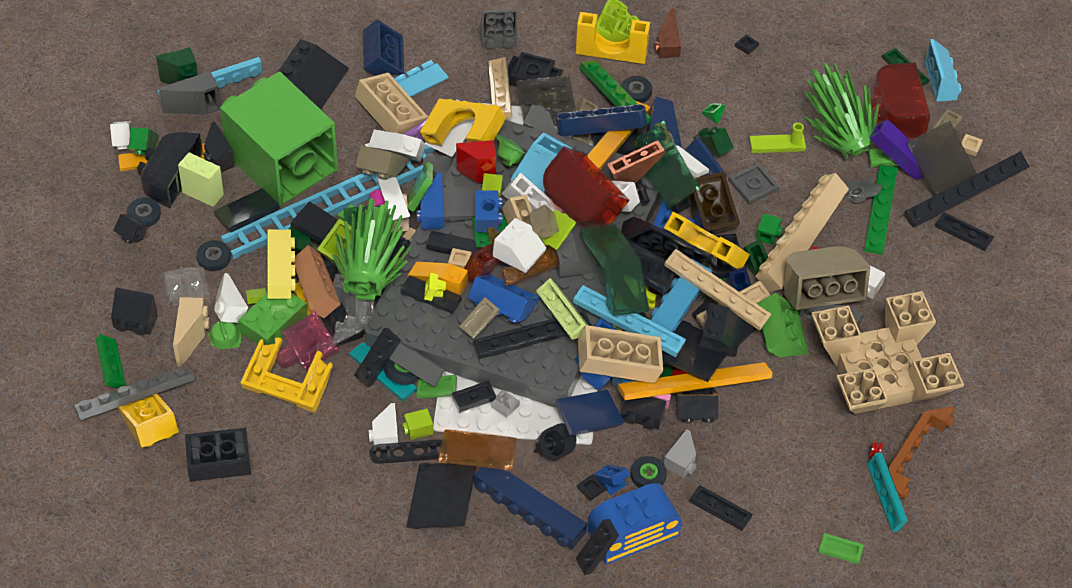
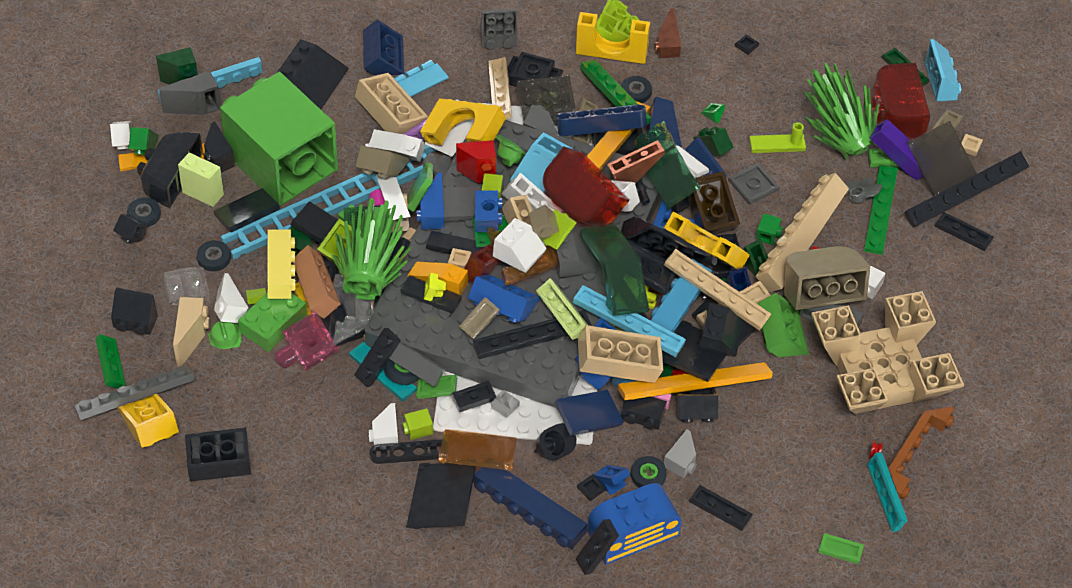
(261, 380): yellow wedge -> none

